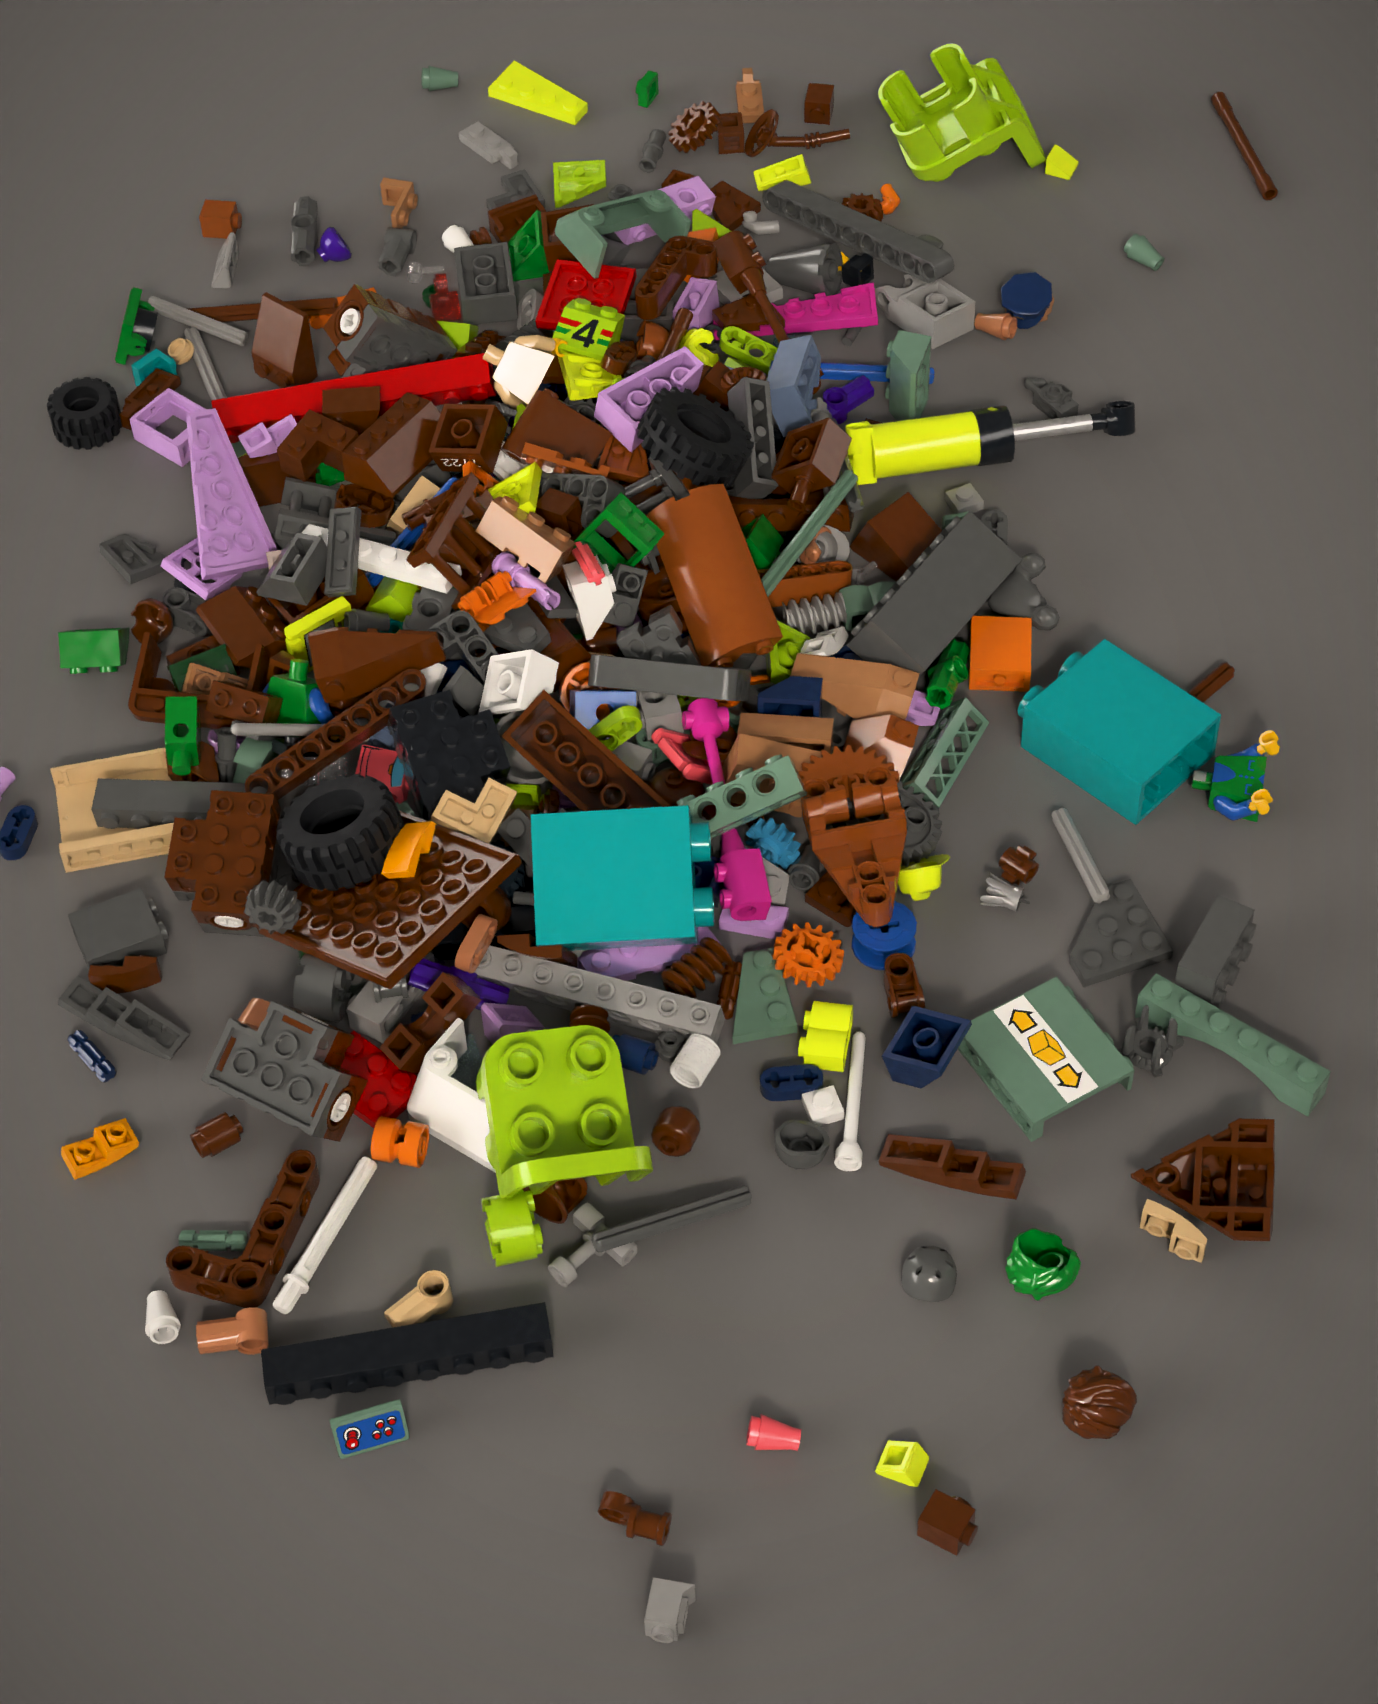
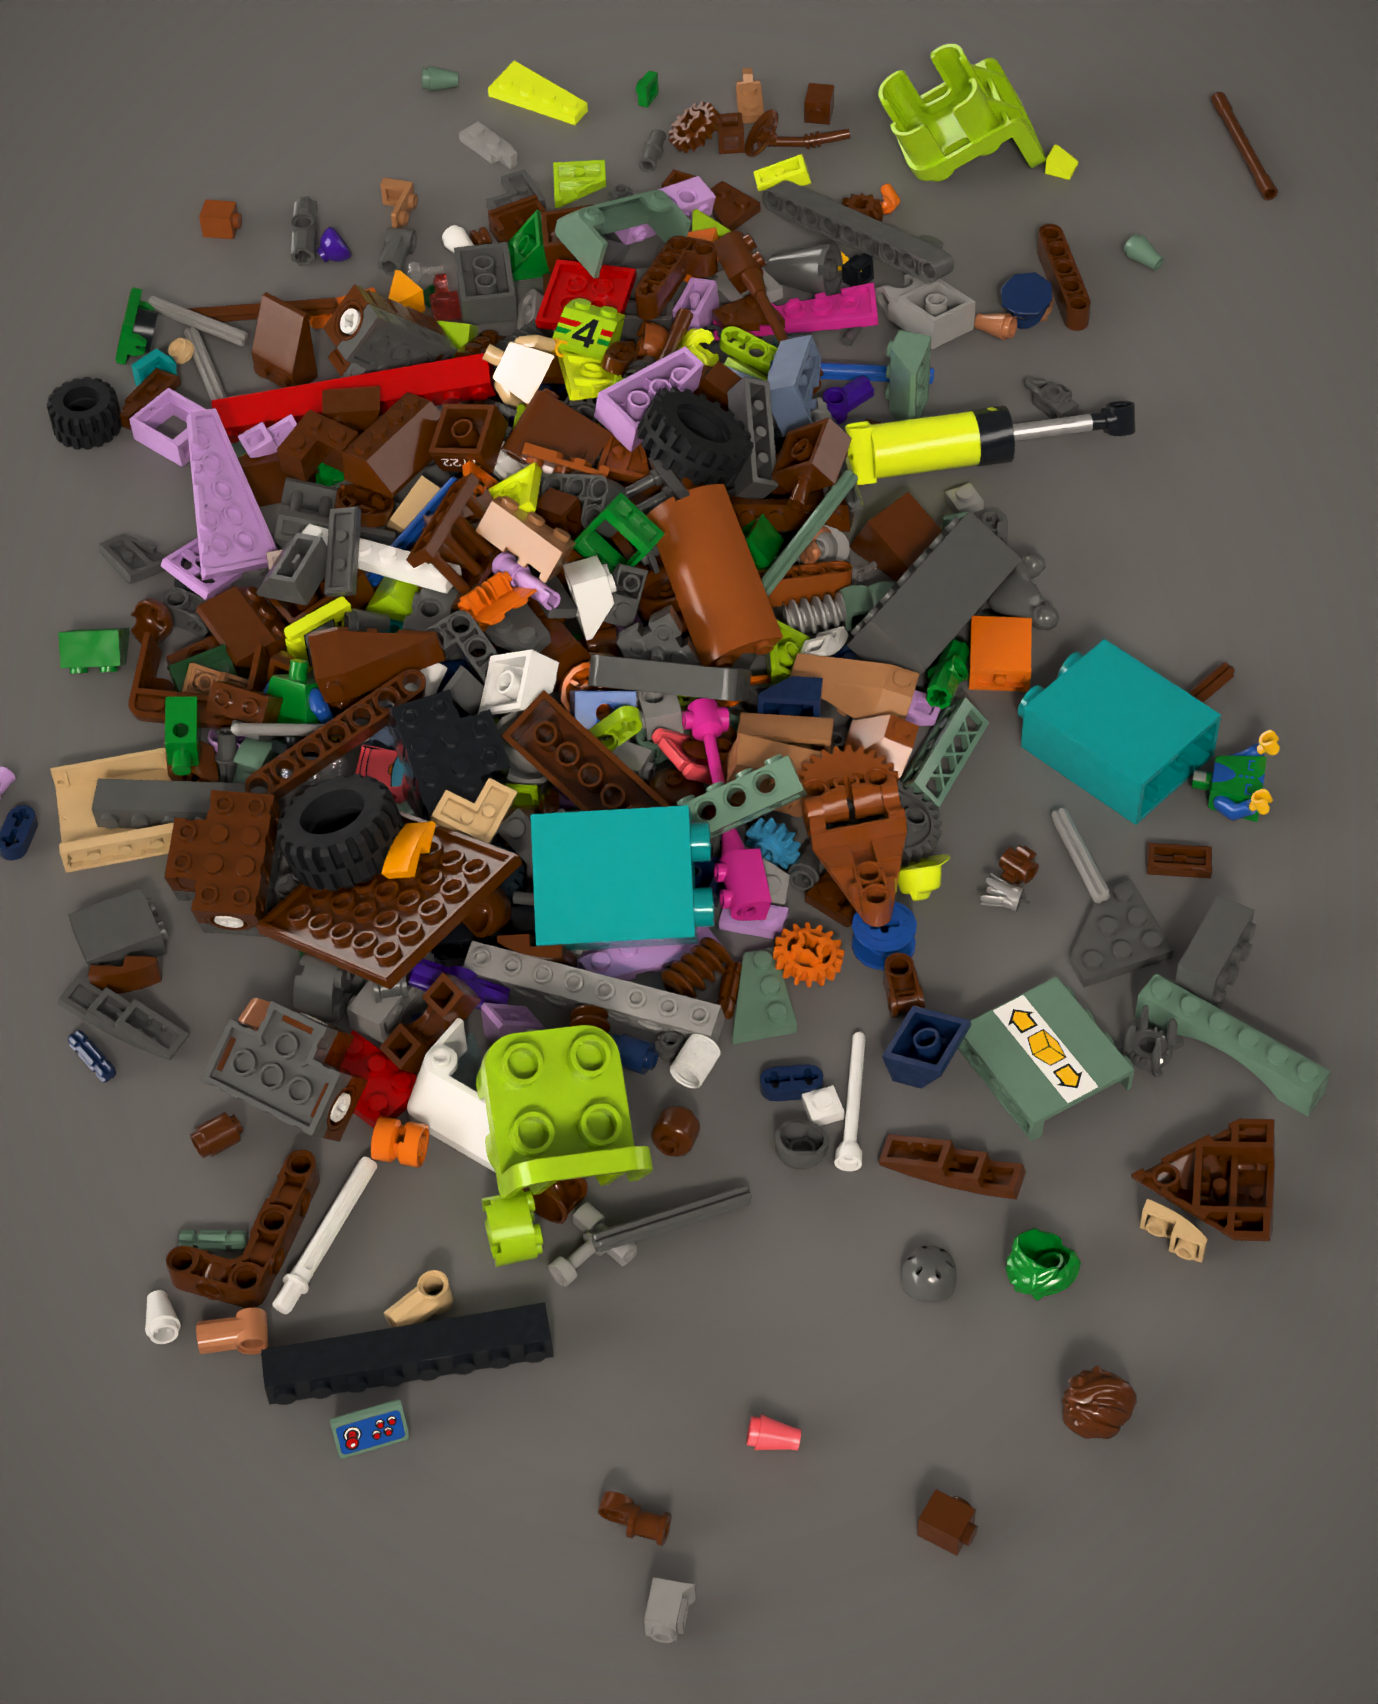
(106, 1146): light orange slope -> none
(226, 263): light grey slope -> none
(272, 907): dark grey gear -> none
(406, 292): none -> light orange slope
(415, 516): reddish brown axle -> none
(476, 943): nougat beam -> none
(588, 563): coral axle -> none
(732, 377): reddish brown gear -> none
(759, 227): light grey arm -> none
(827, 1035): neon yellow brick -> none
(903, 1462): neon yellow slope -> none
(1065, 277): none -> reddish brown beam
(1179, 864): none -> reddish brown tile

